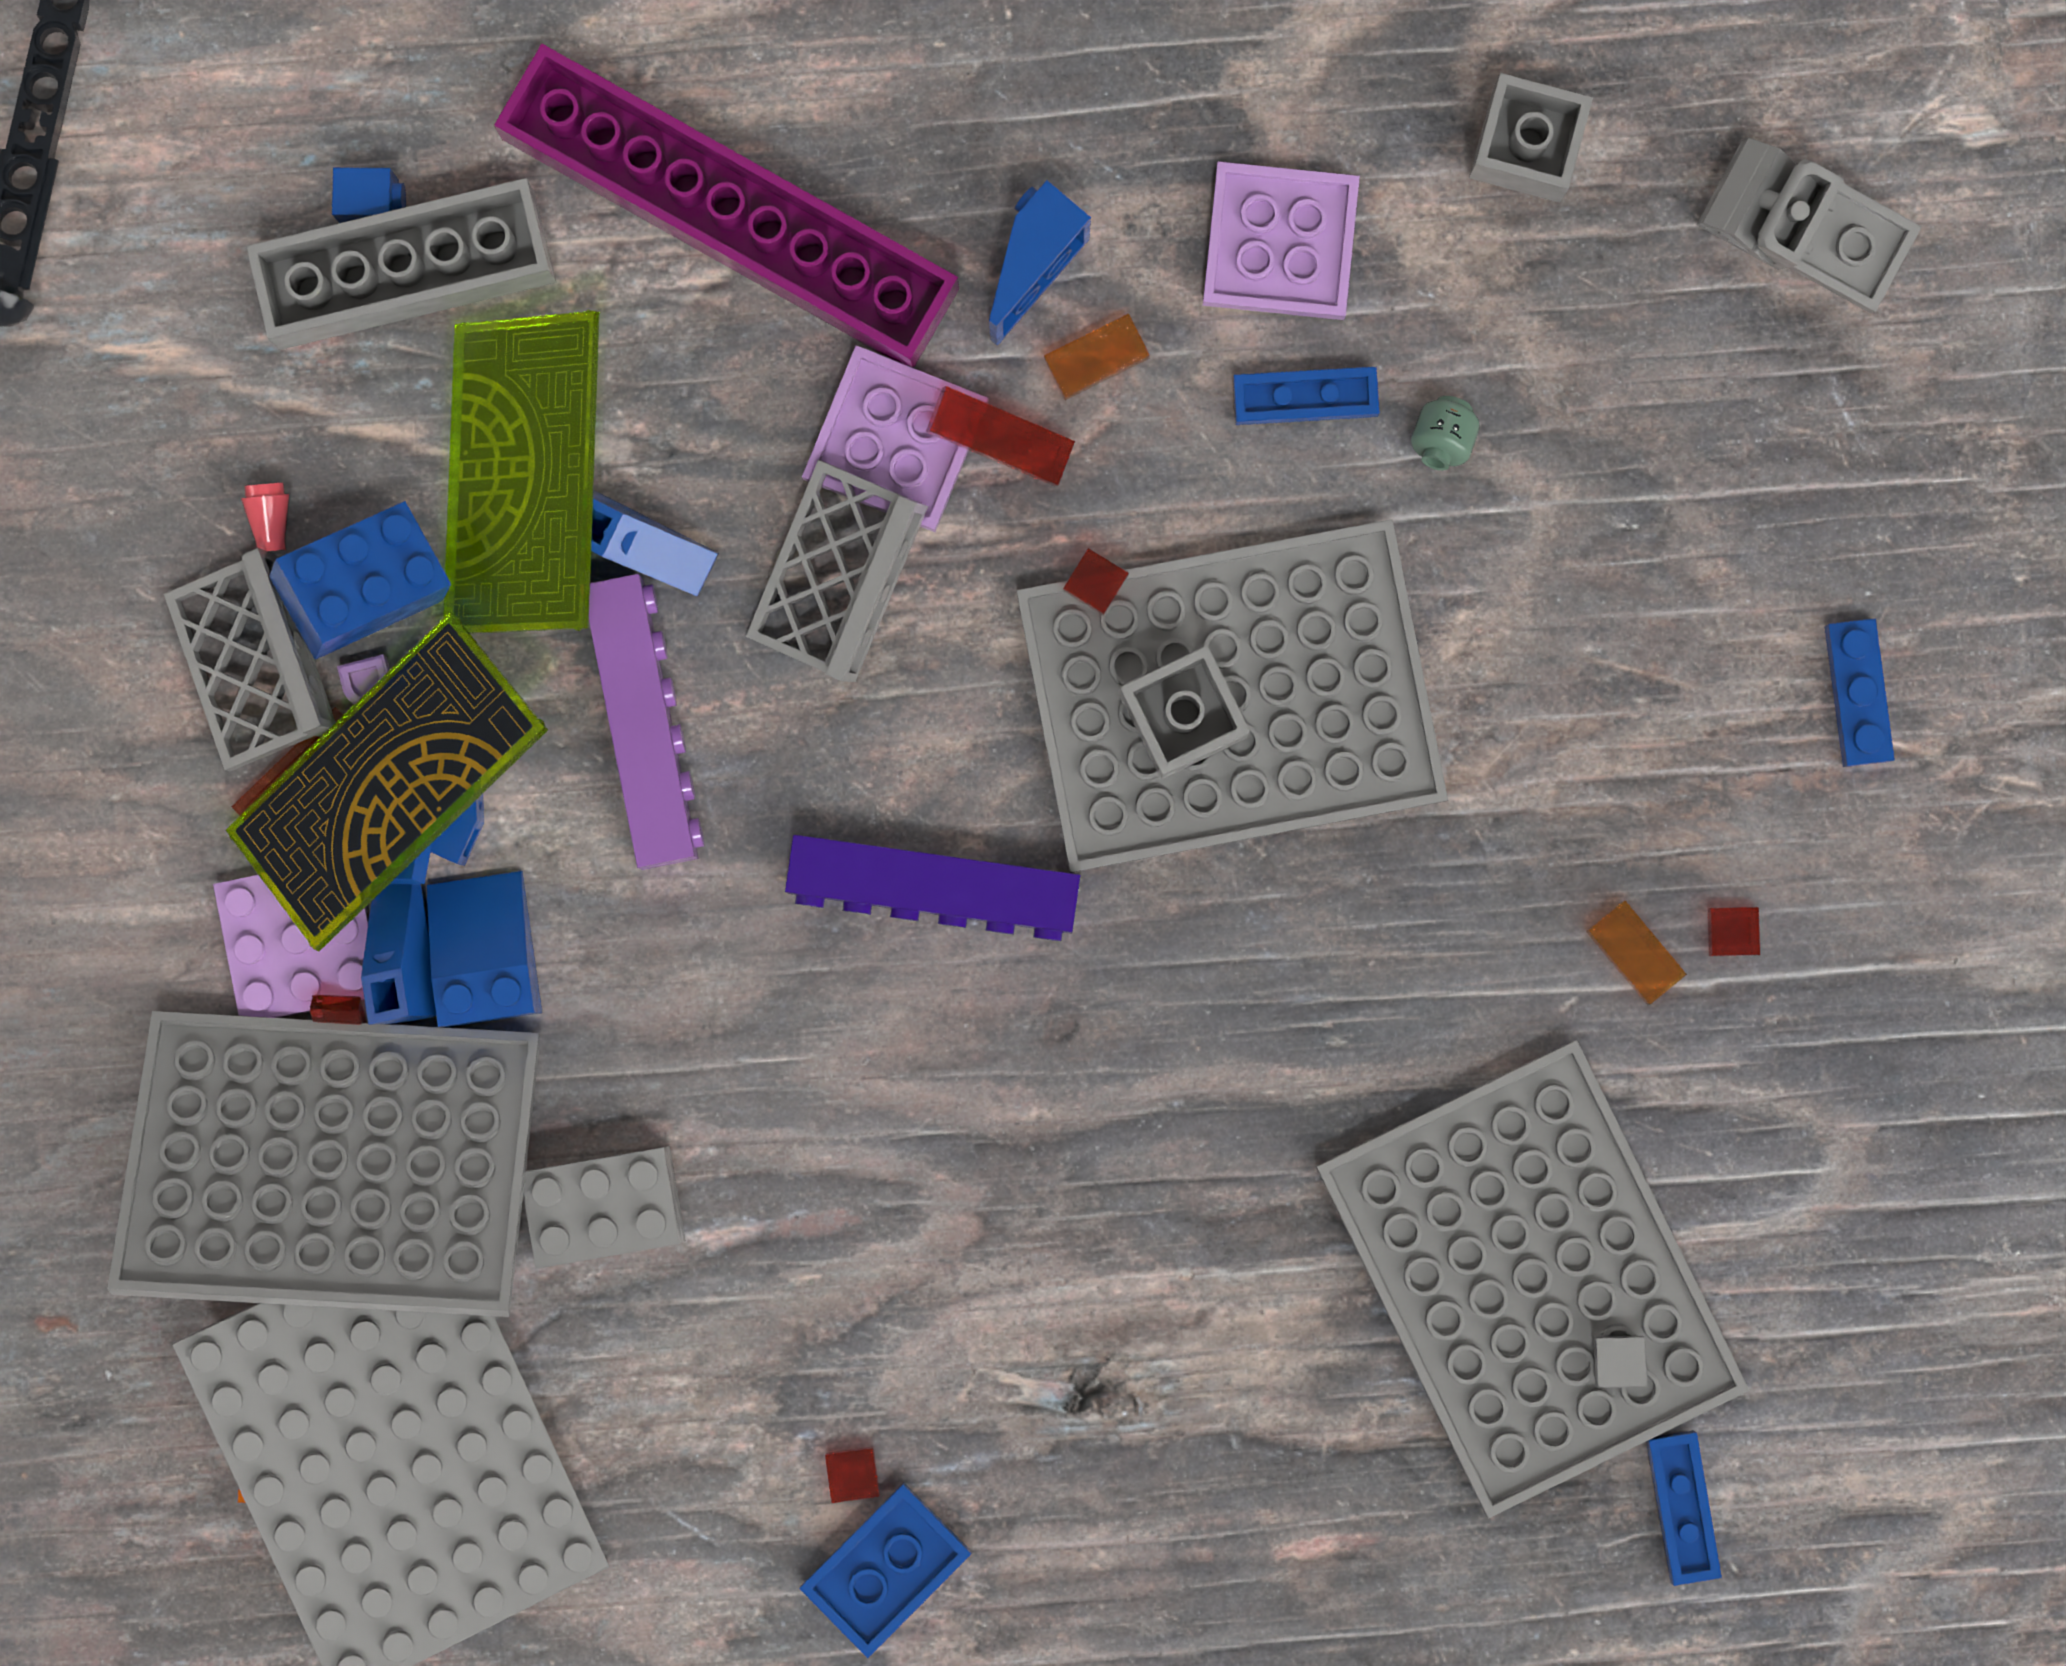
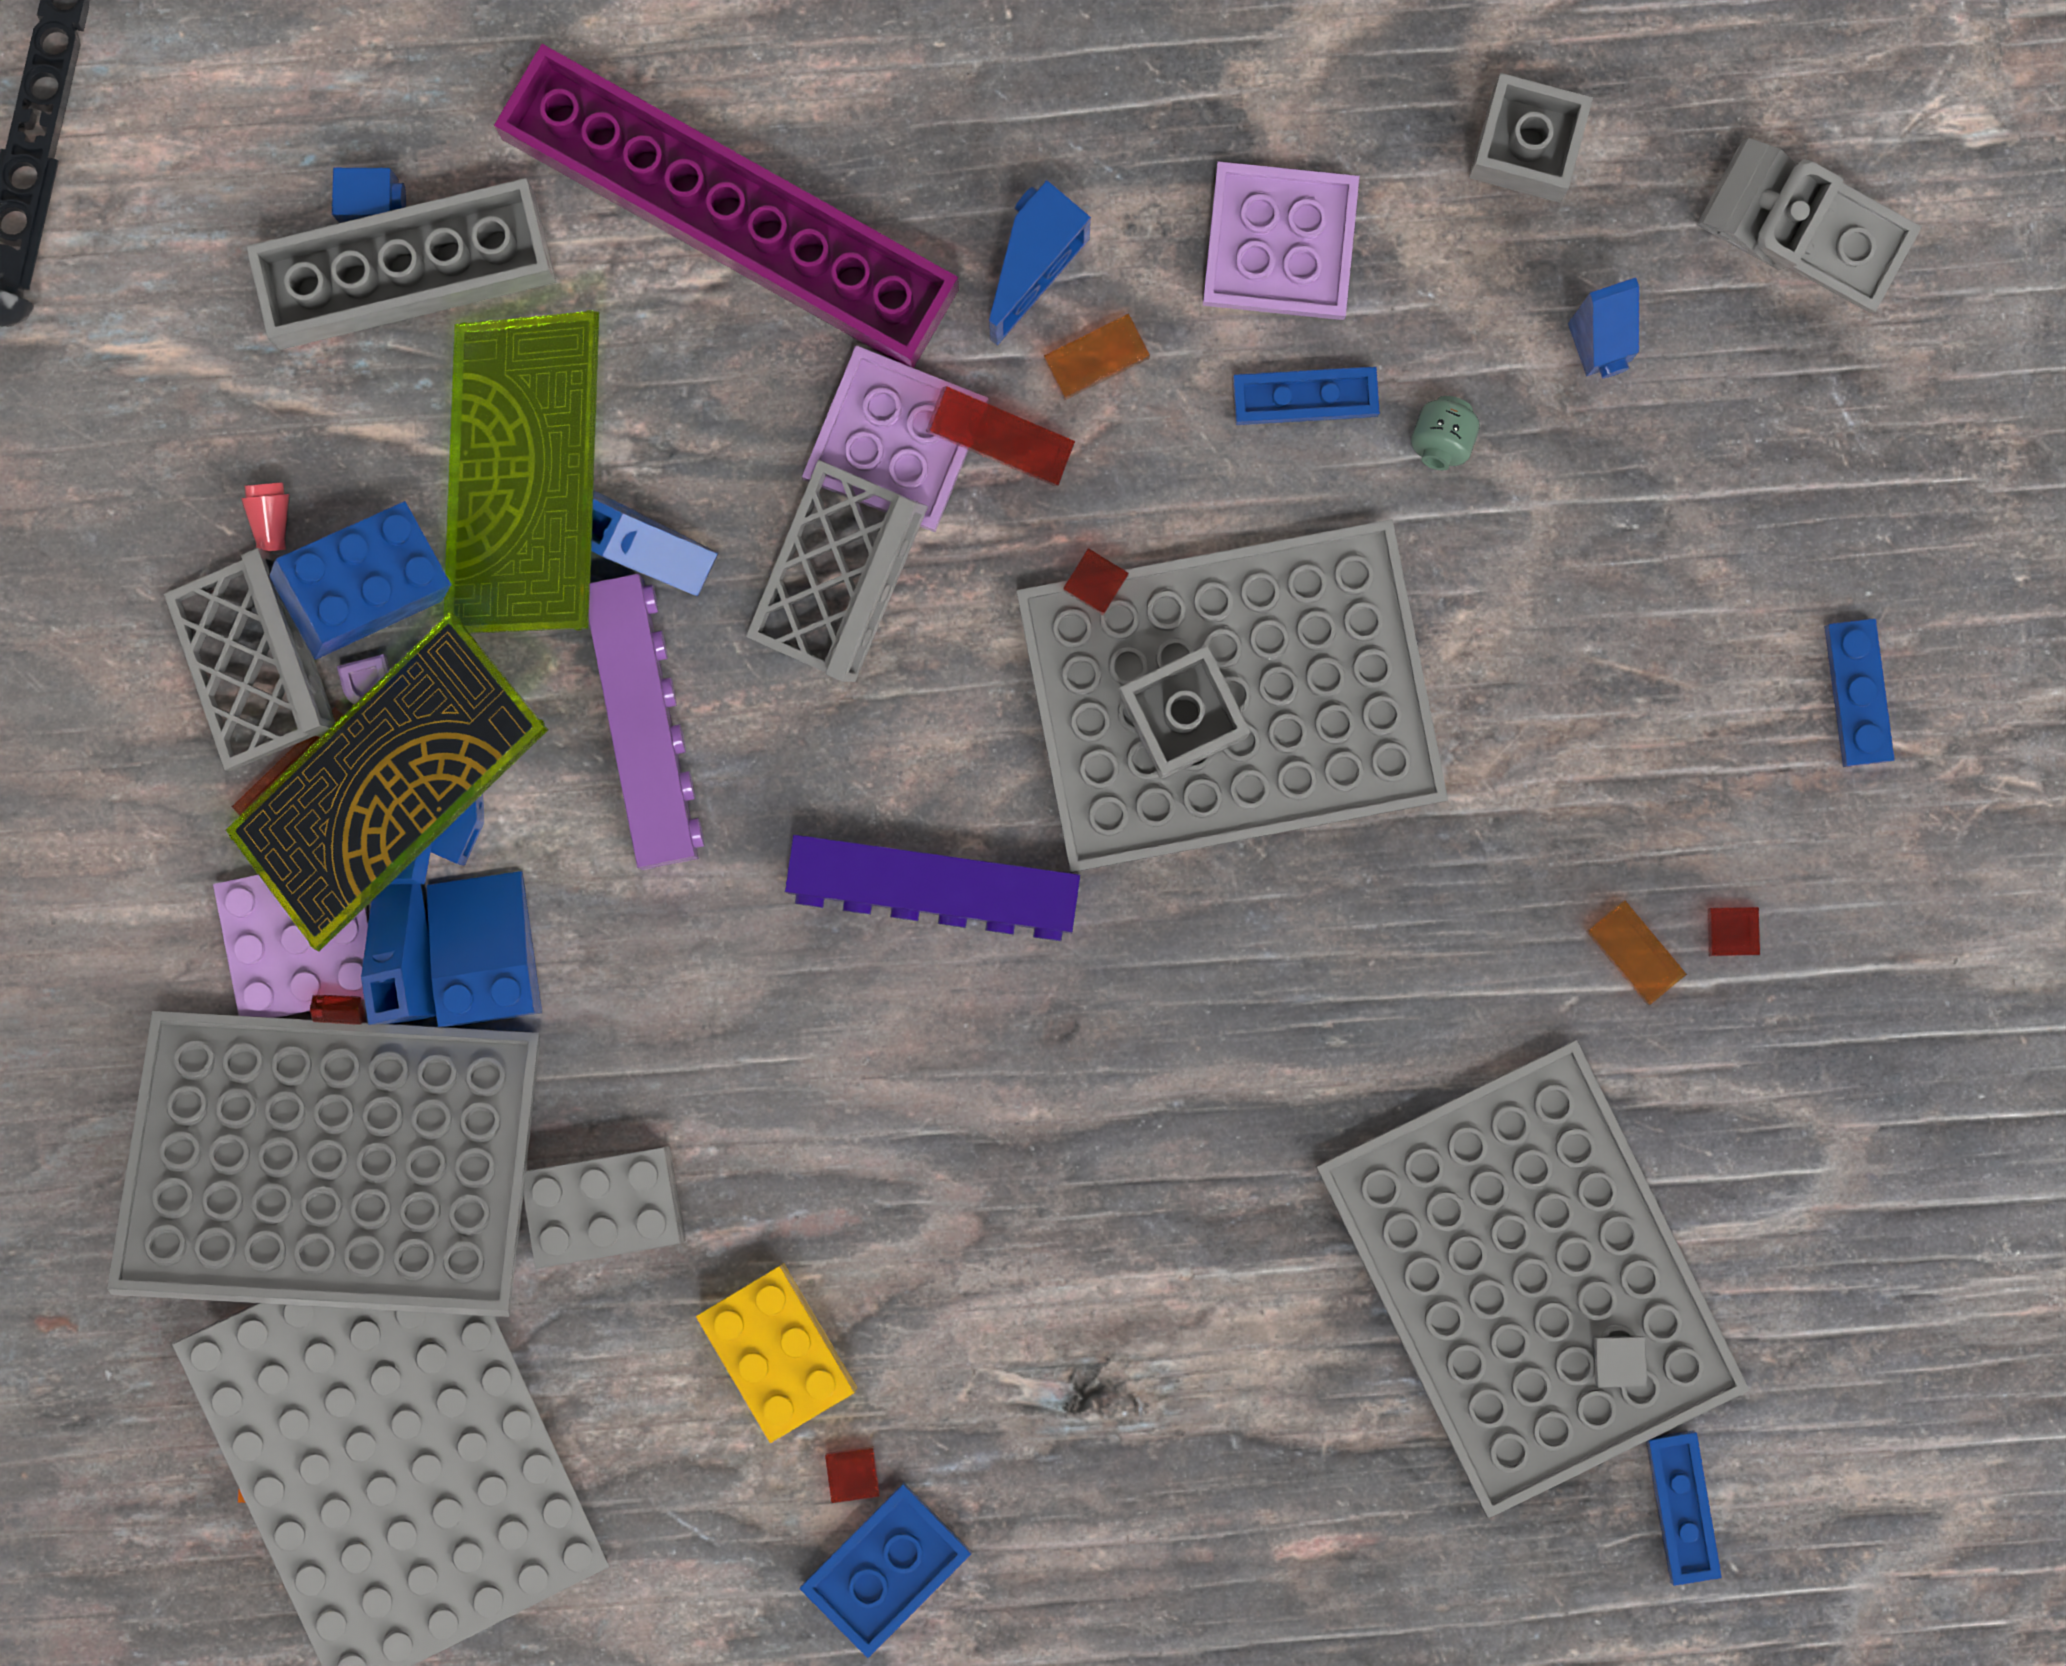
(777, 1353): none -> yellow brick
(1608, 329): none -> blue slope

